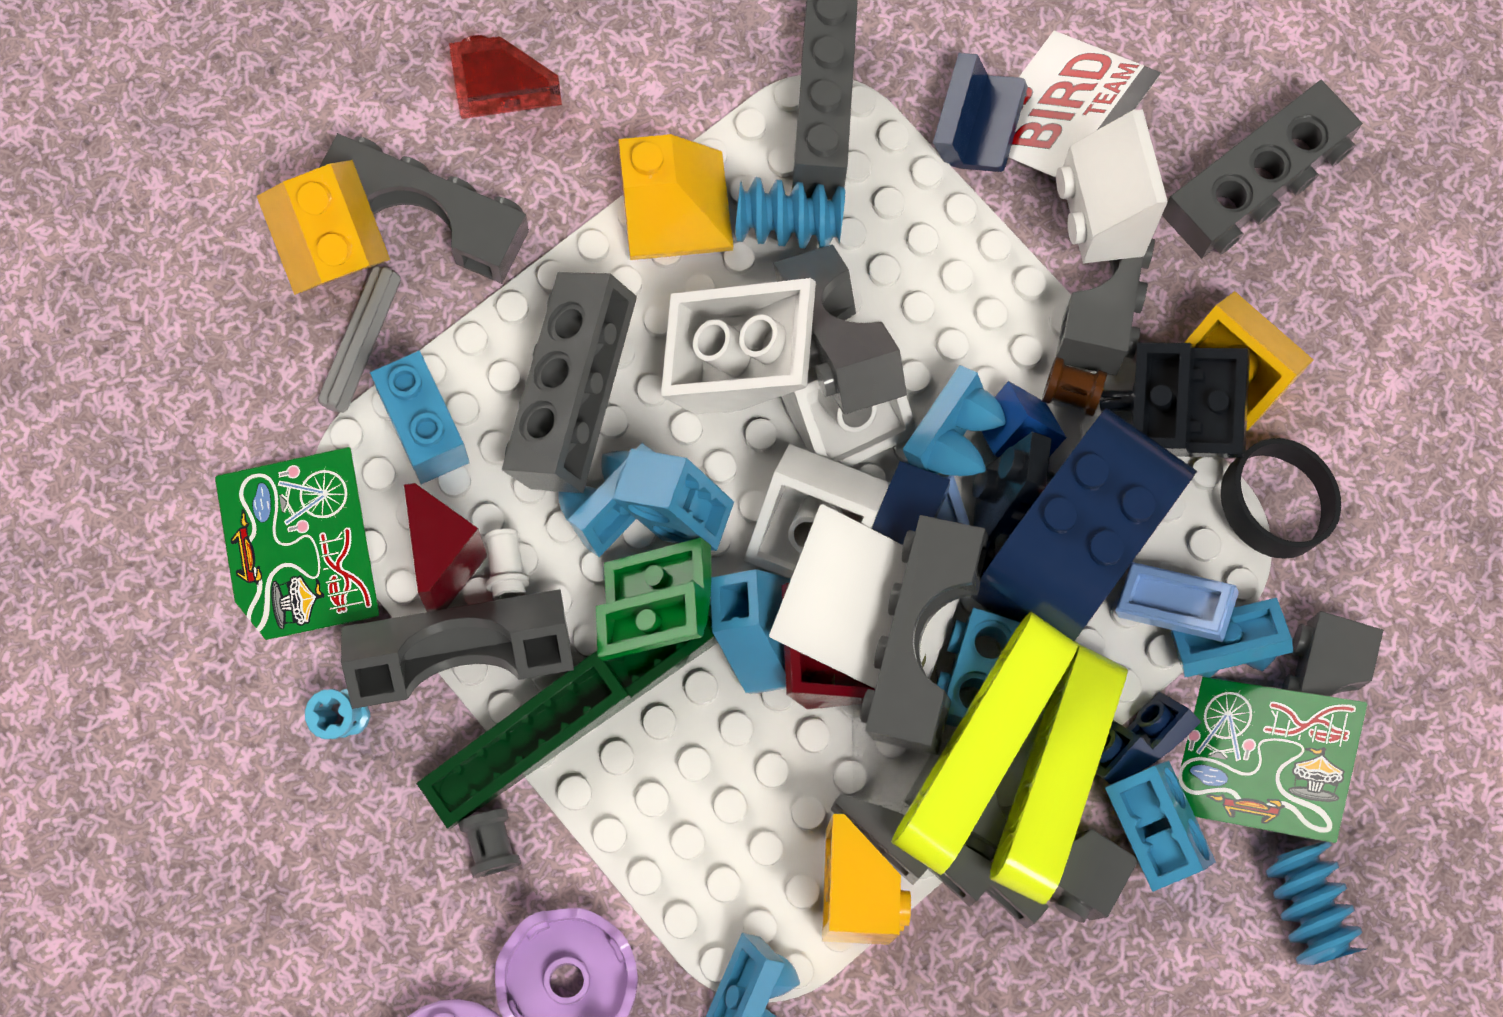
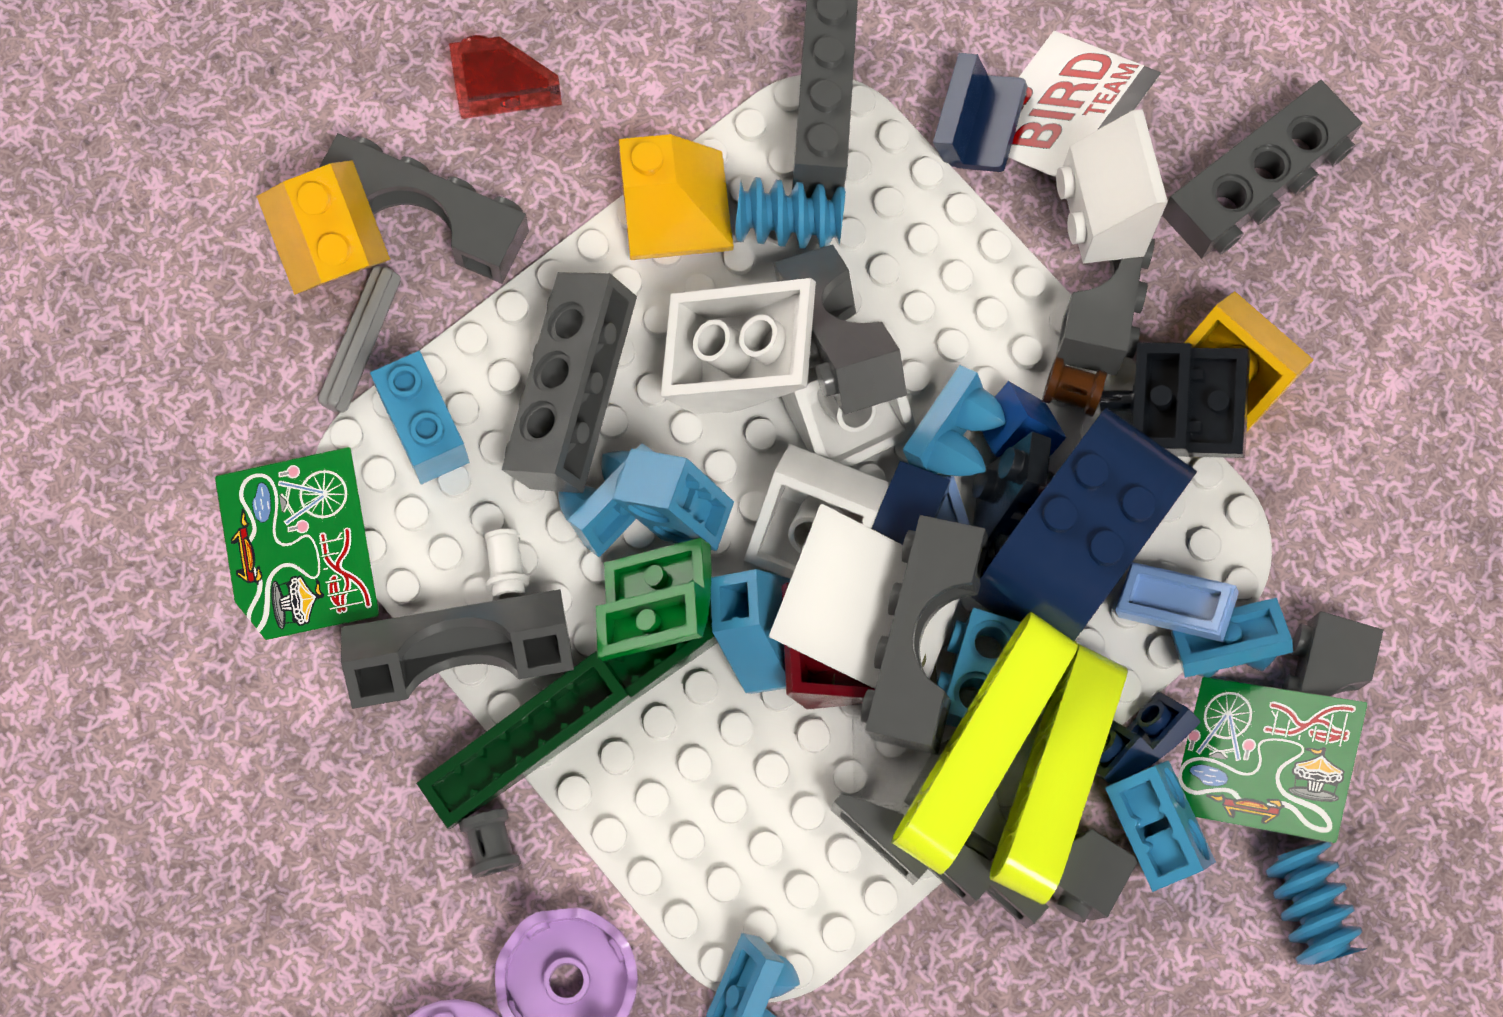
(322, 719): medium azure bush -> none
(443, 547): dark red slope -> none
(860, 889): yellow slope -> none
(1246, 525): black tyre -> none

